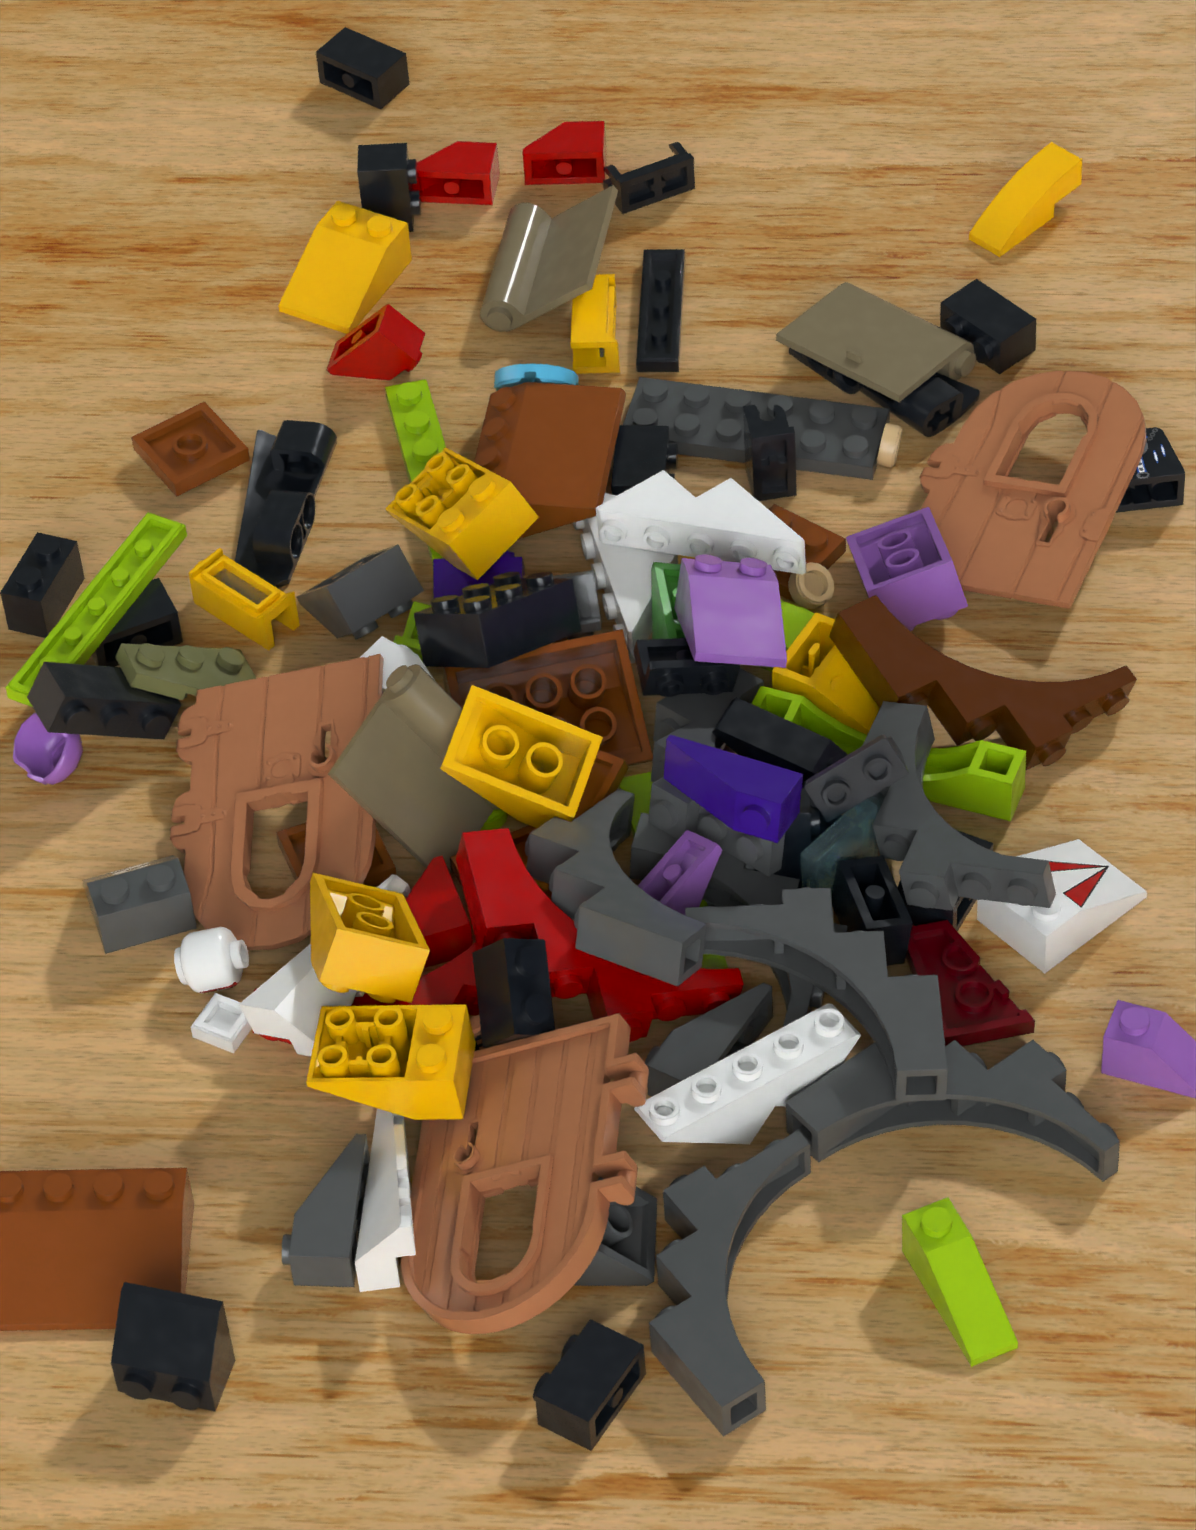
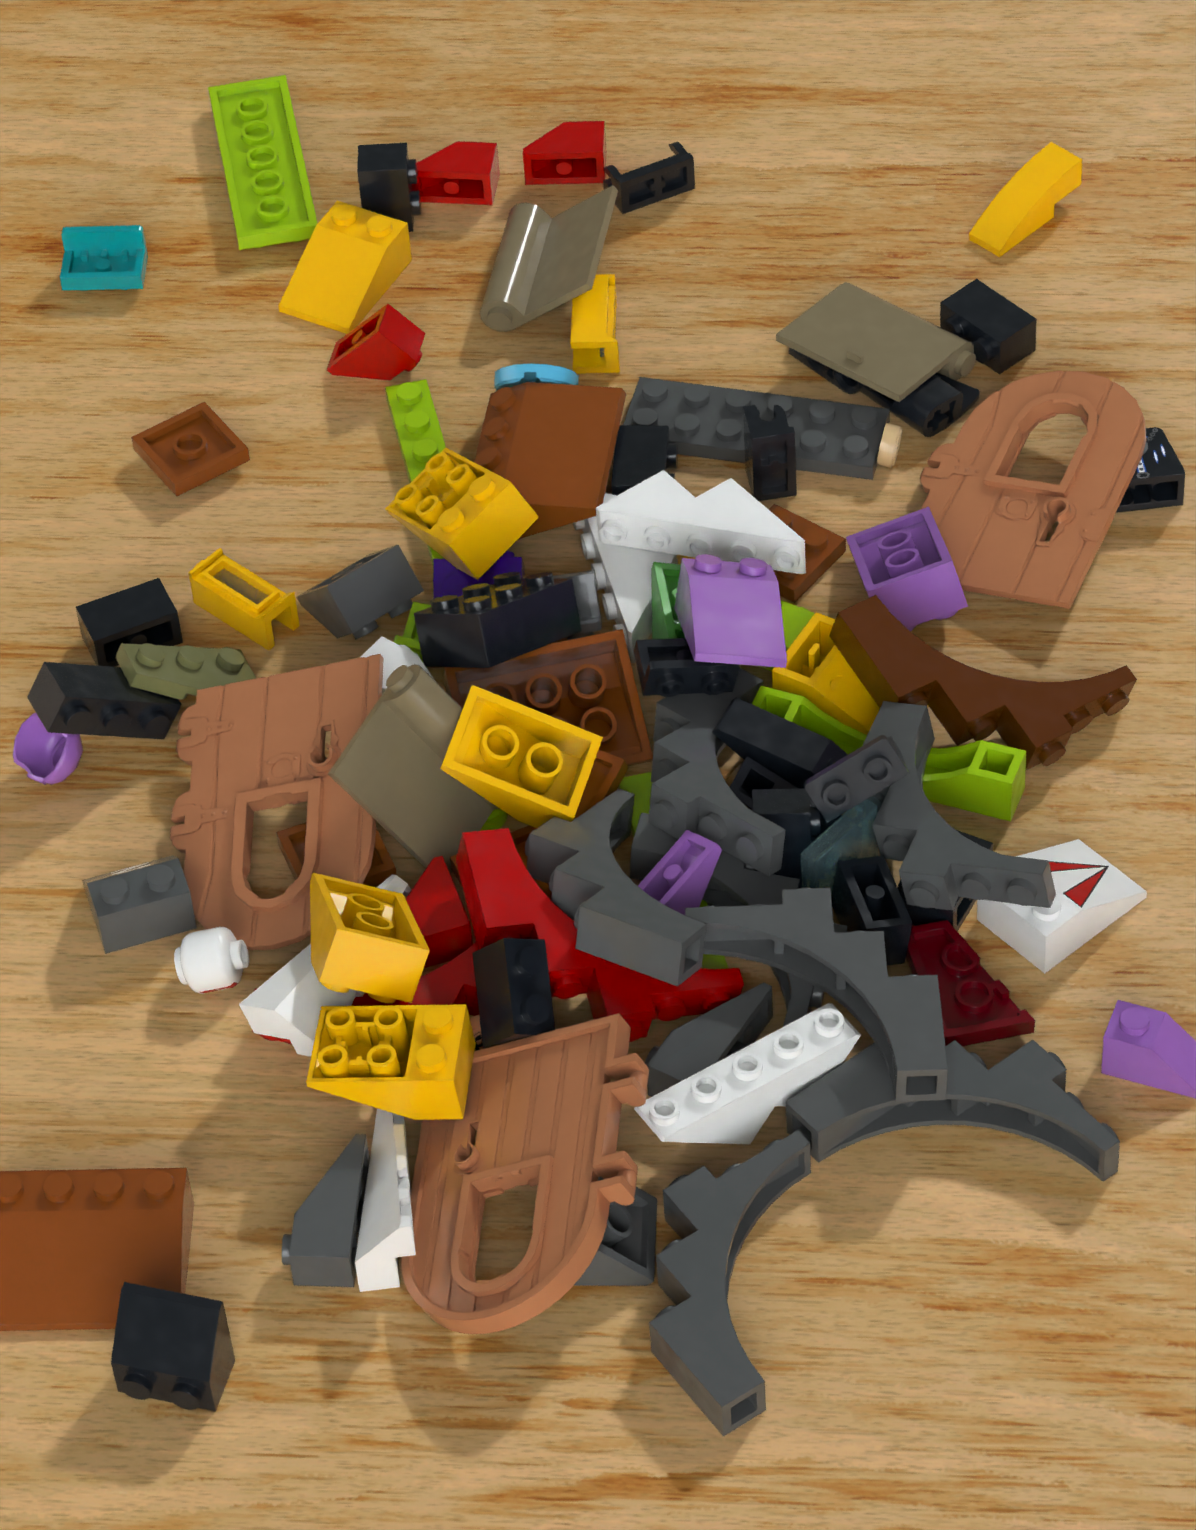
(42, 585): black brick -> none
(103, 258): none -> teal bracket
(103, 600): lime tile -> none
(221, 1024): white tile -> none
(263, 162): none -> lime plate
(282, 498): black panel -> none
(362, 68): black brick -> none
(589, 1384): black brick -> none
(661, 310): black tile -> none
(735, 788): dark purple slope -> none
(813, 587): tan tile -> none
(957, 1280): lime slope -> none

